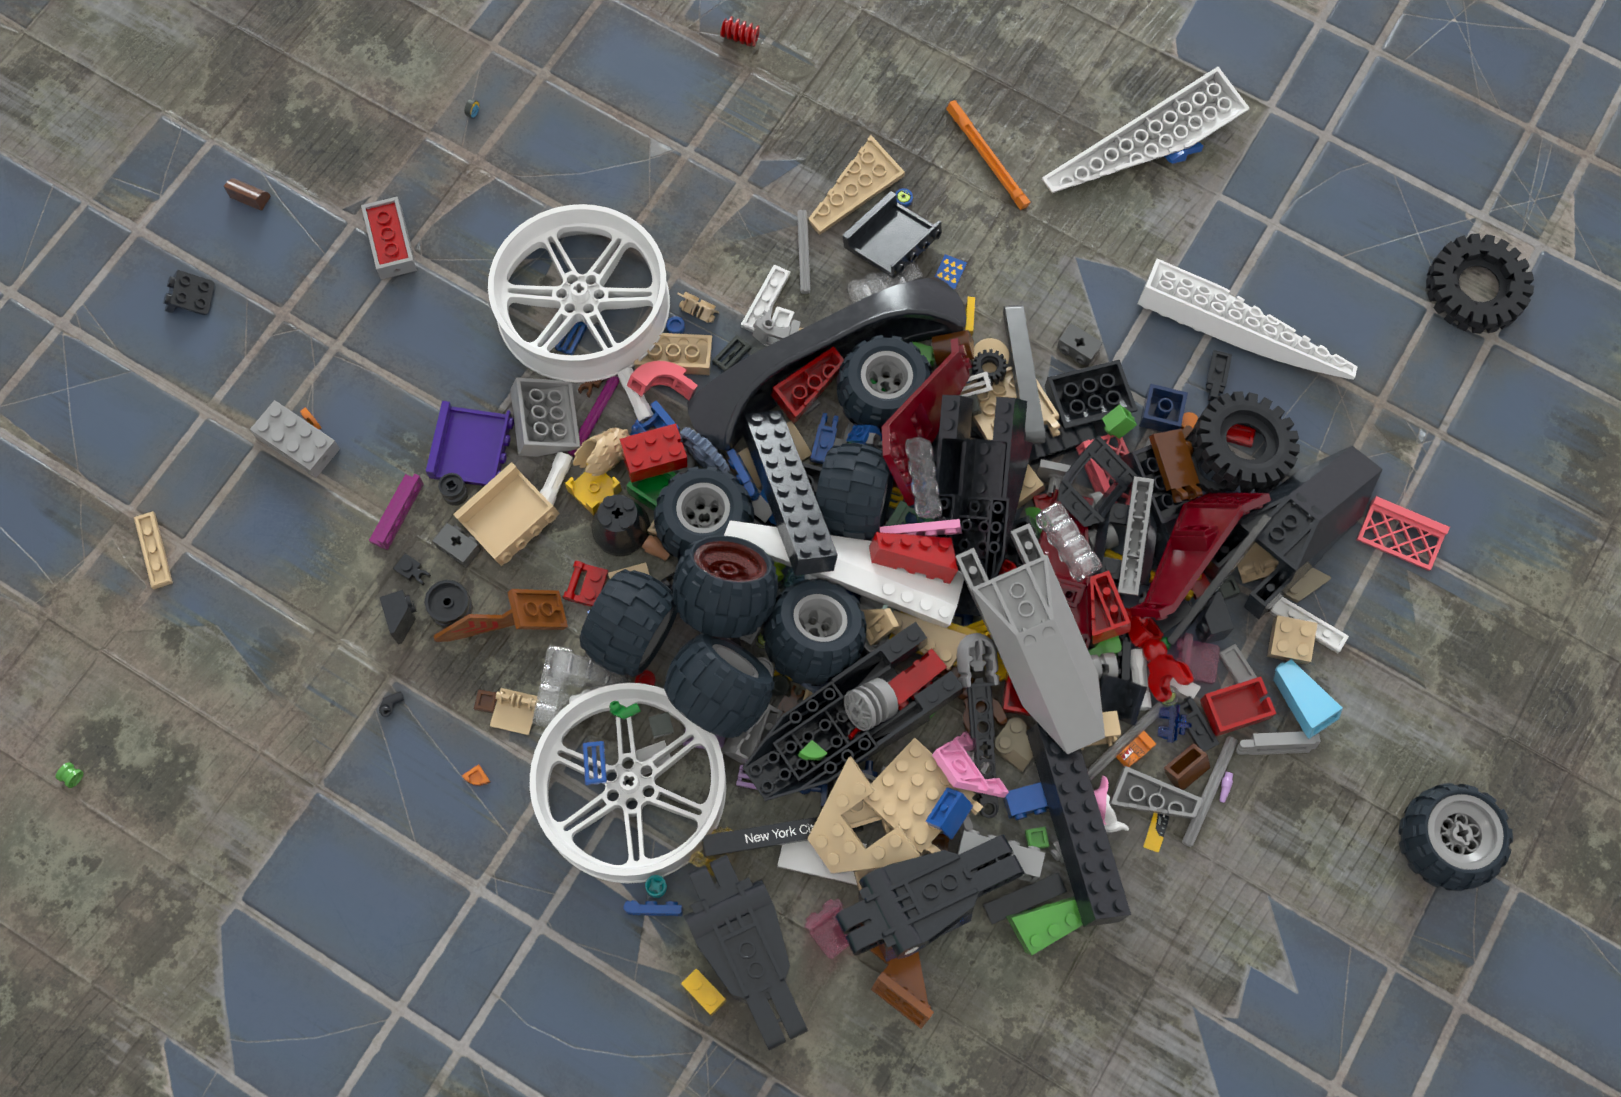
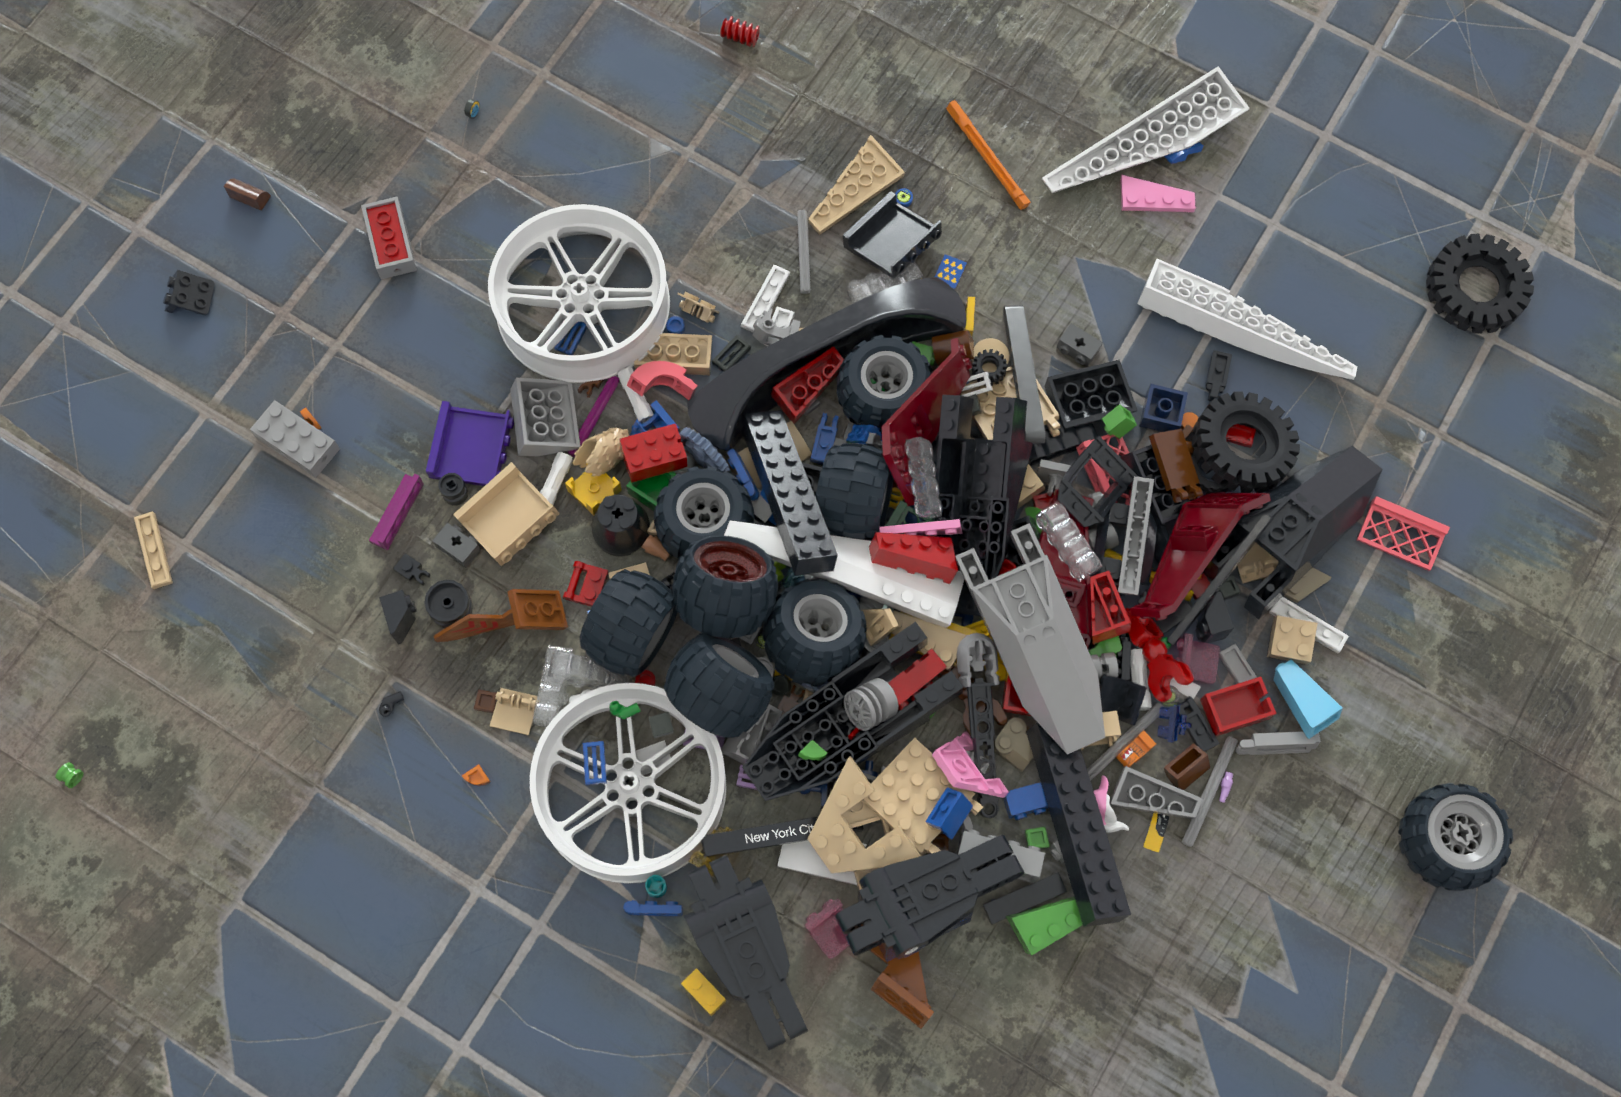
(1150, 196): none -> bright pink wing

